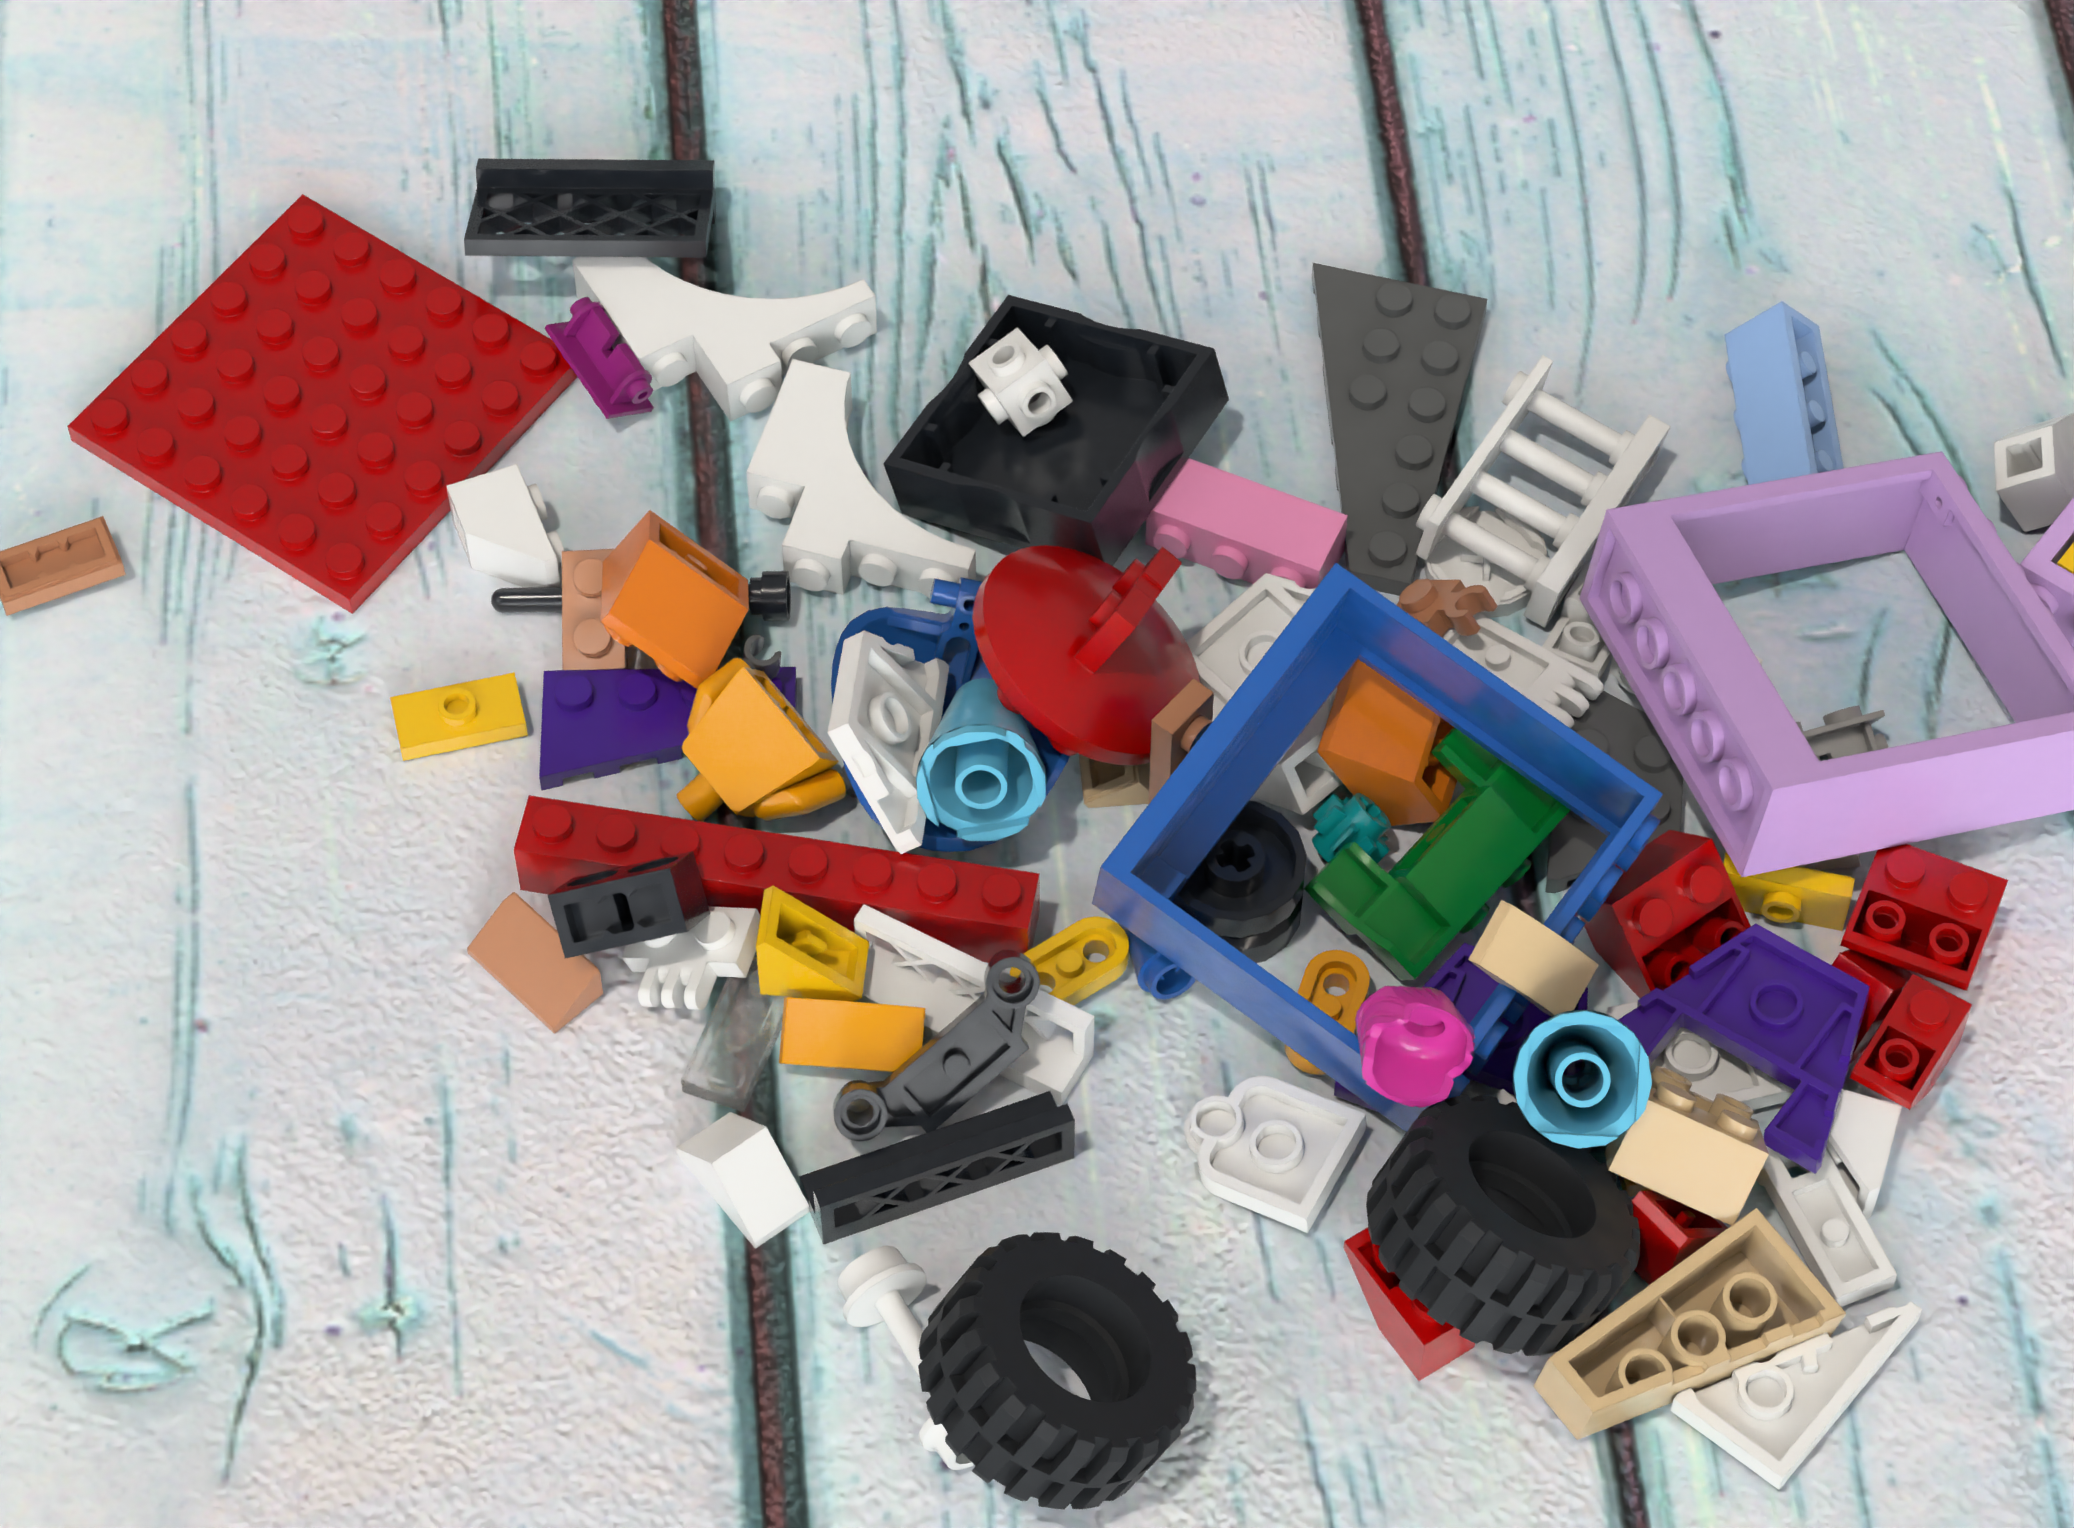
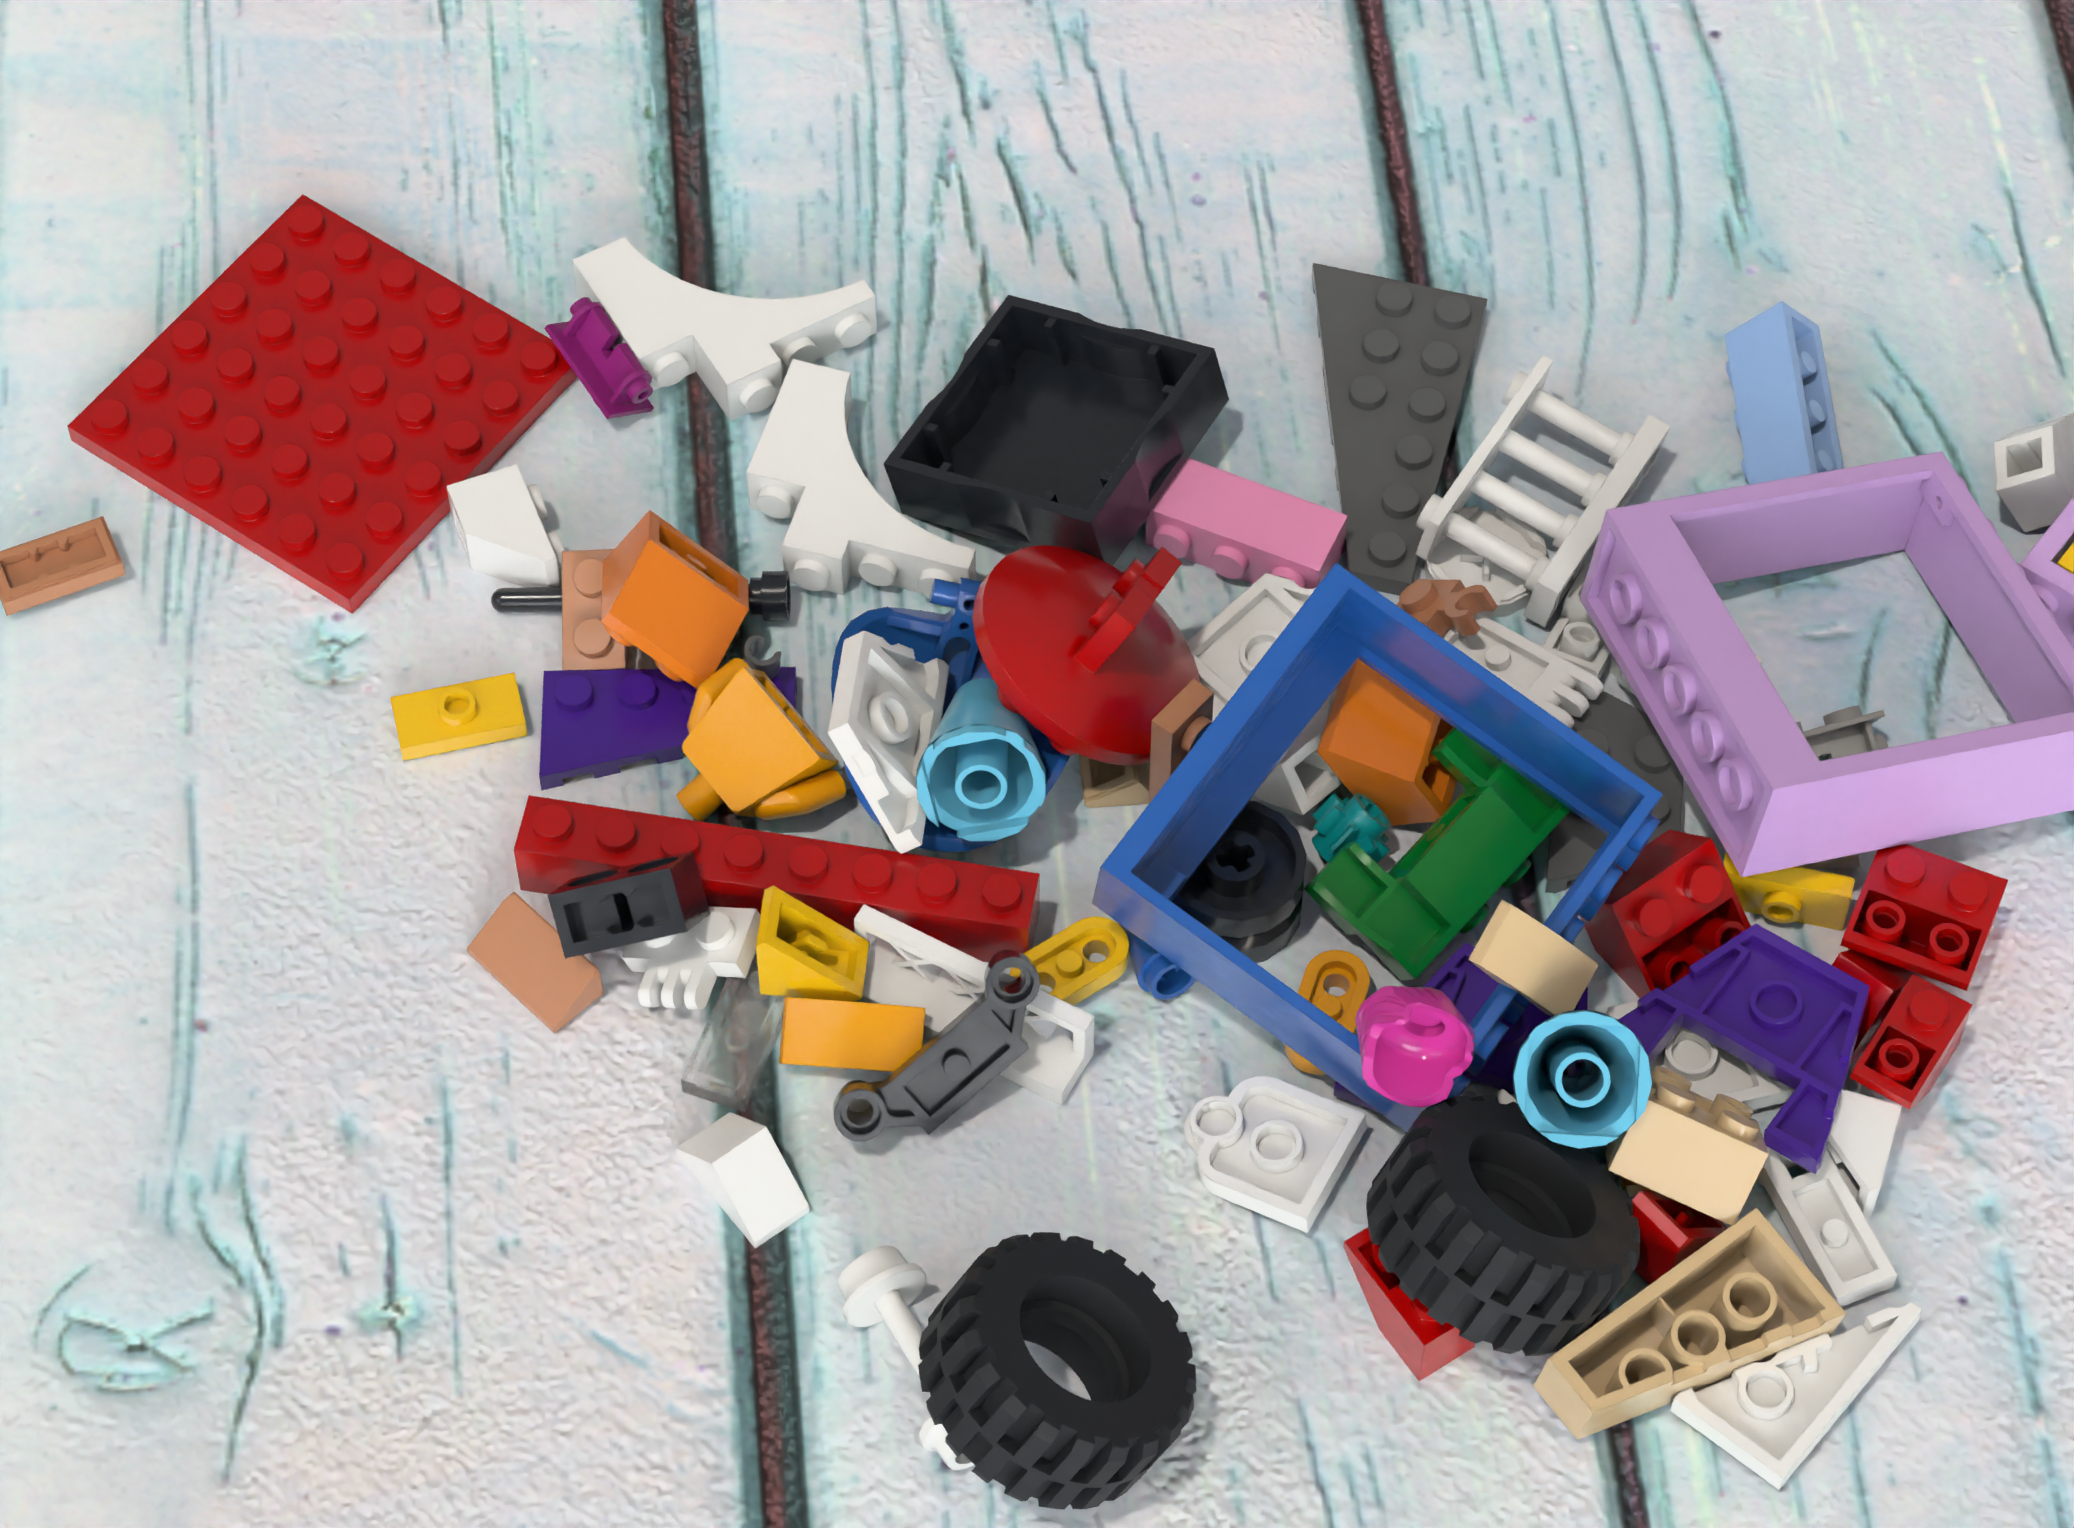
(603, 192): black fence -> none
(939, 1166): black fence -> none
(1021, 382): white brick -> none

